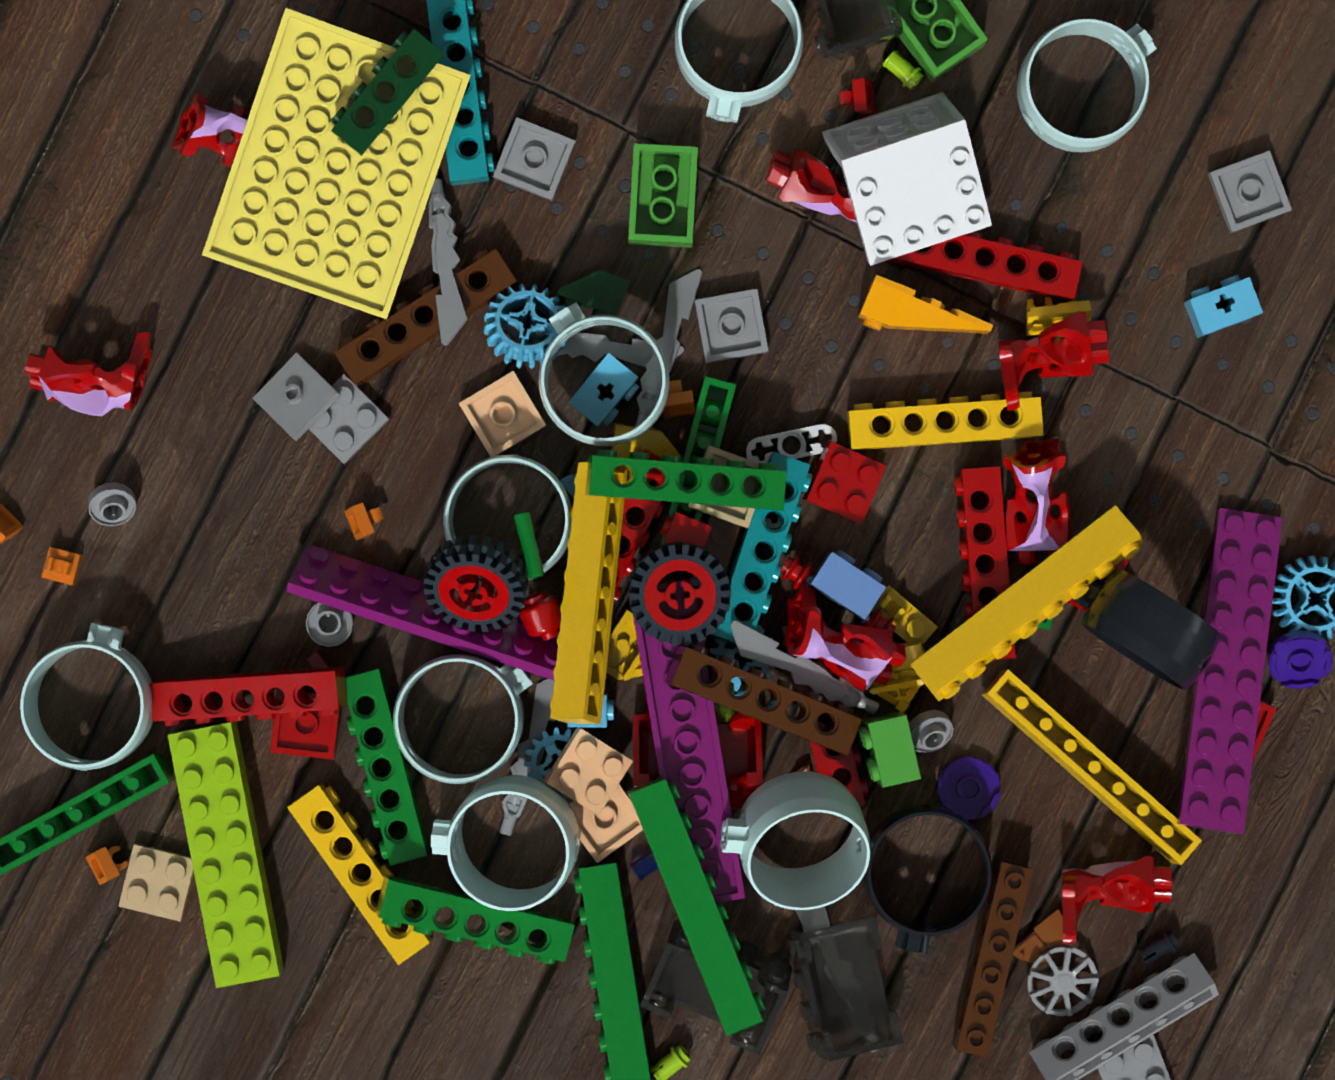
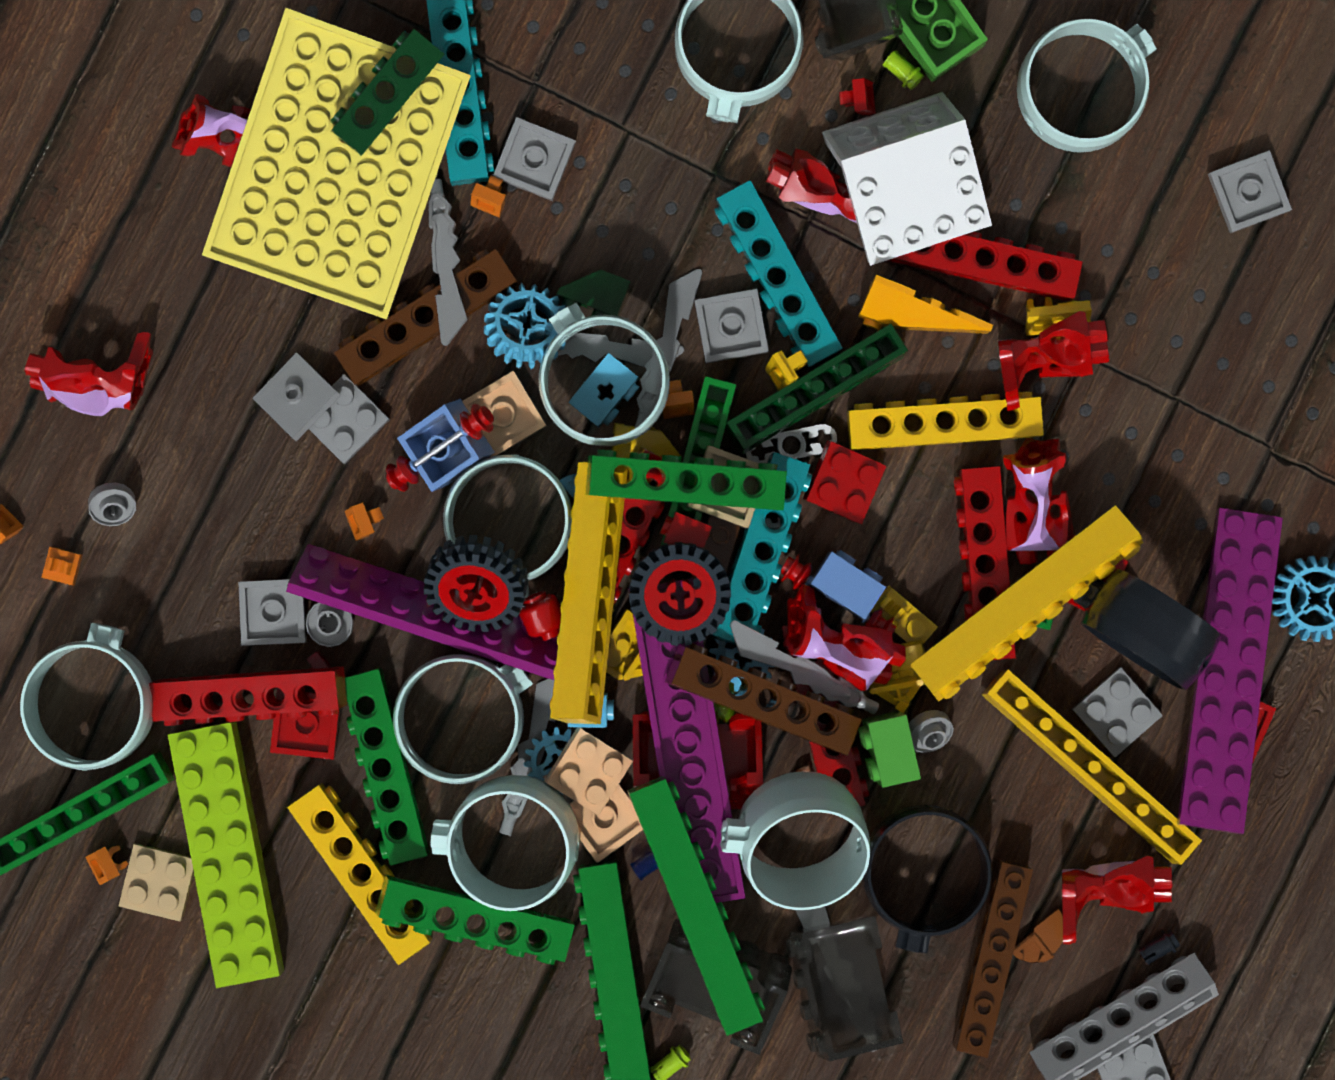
(270, 613): none -> light grey plate
(442, 446): none -> medium blue brick
(489, 197): none -> orange tile
(529, 545): green piece -> none
(663, 195): bright green brick -> none
(746, 200): none -> teal brick
(783, 369): none -> yellow plate
(816, 389): none -> dark green brick
(969, 787): dark purple tile -> none
(1063, 981): light grey wheel -> none
(1116, 712): none -> light grey plate
(1241, 300): medium azure brick -> none
(1299, 659): dark purple tile -> none

